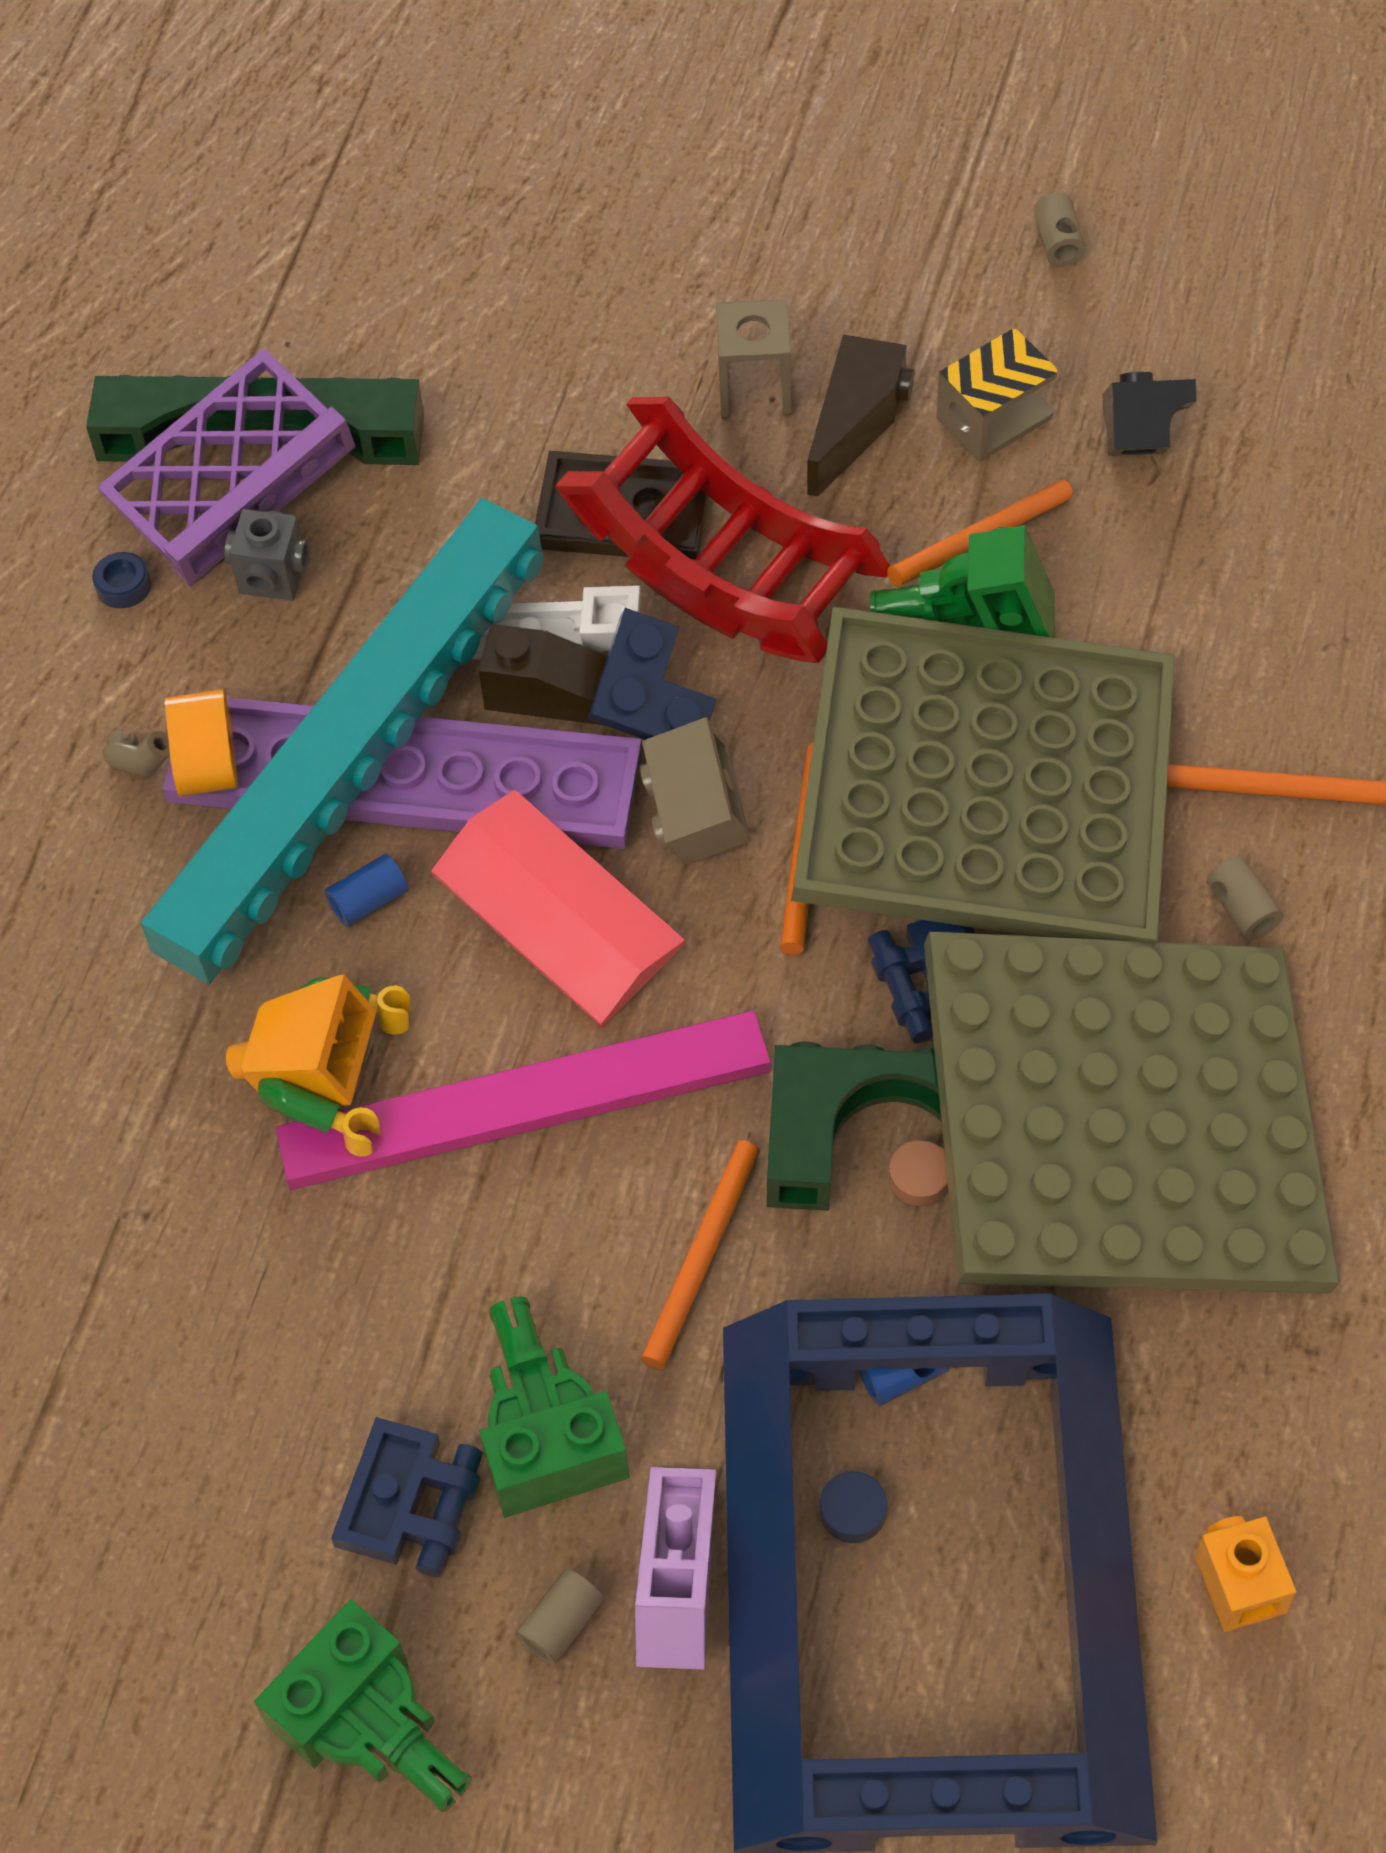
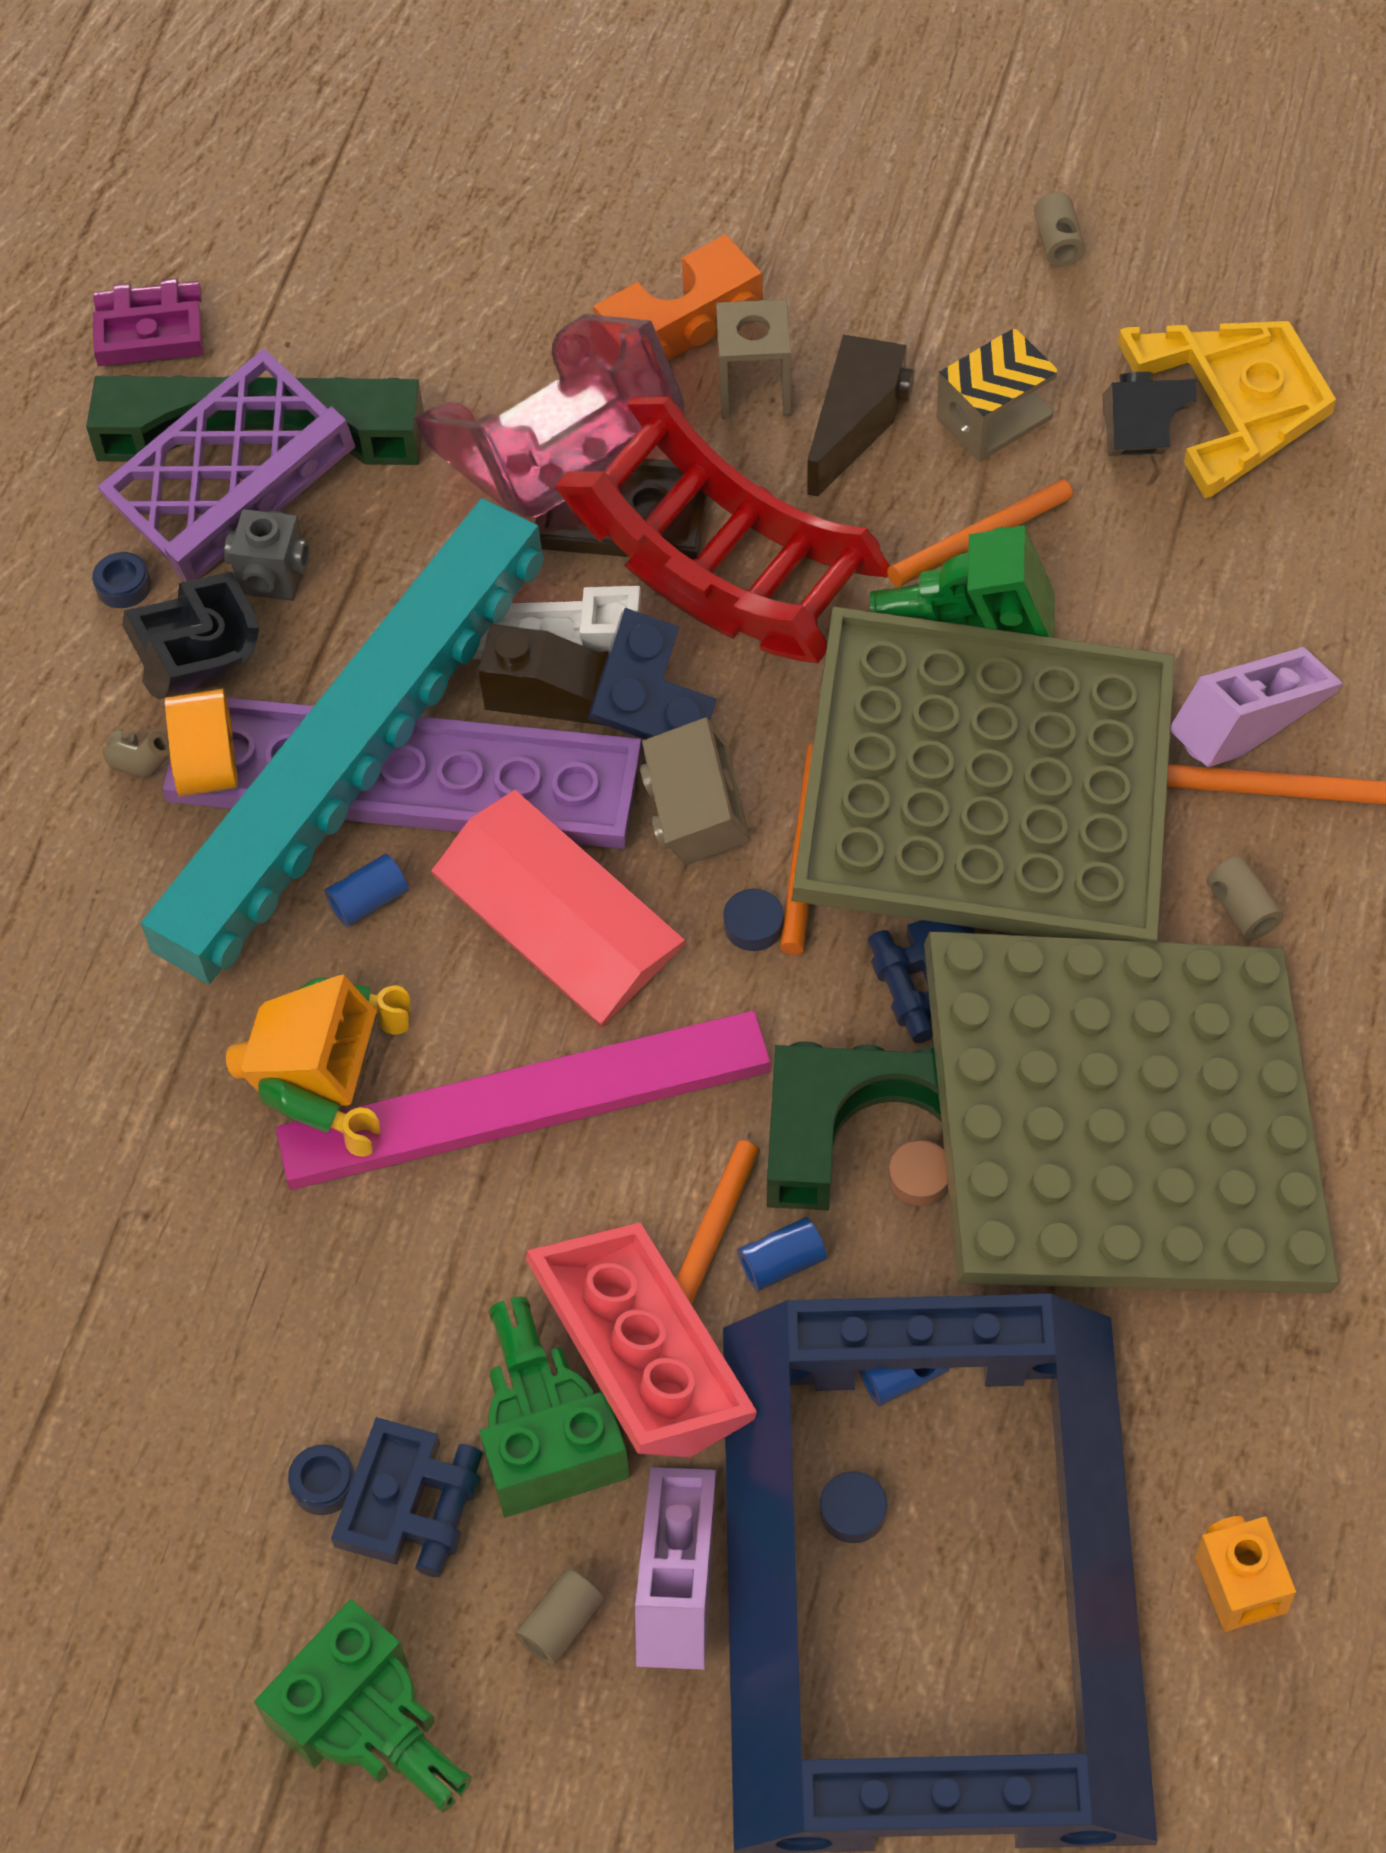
(147, 322): none -> magenta plate
(193, 638): none -> black brick
(320, 1479): none -> dark blue tile
(566, 425): none -> clear pink windscreen
(642, 1341): none -> coral slope
(710, 276): none -> orange arch
(753, 919): none -> dark blue tile
(782, 1254): none -> blue piece
(1250, 703): none -> lavender slope
(1255, 379): none -> yellow wing

